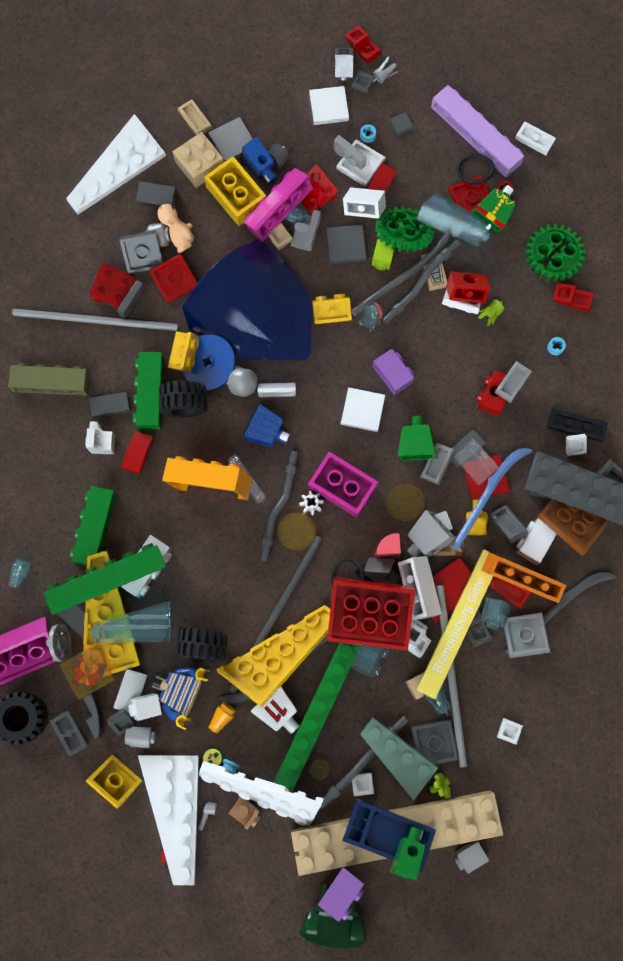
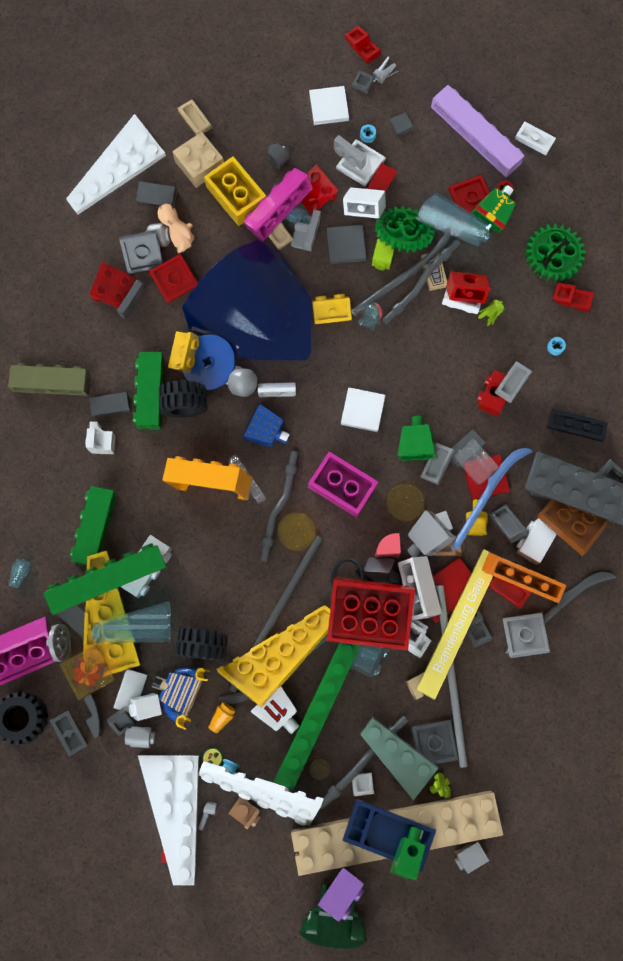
(95, 319): light grey piece -> none
(114, 781): yellow slope -> none
(136, 452): red slope -> none
(230, 138): light grey tile -> none
(258, 160): blue torso -> none
(311, 497): white gear -> none
(343, 63): slope -> none
(393, 371): medium lavender brick -> none
(440, 704): clear light blue piece -> none
(471, 181): black tyre -> none
(495, 613): clear light blue brick -> none
(509, 731): white tile -> none
(576, 444): white tile -> none

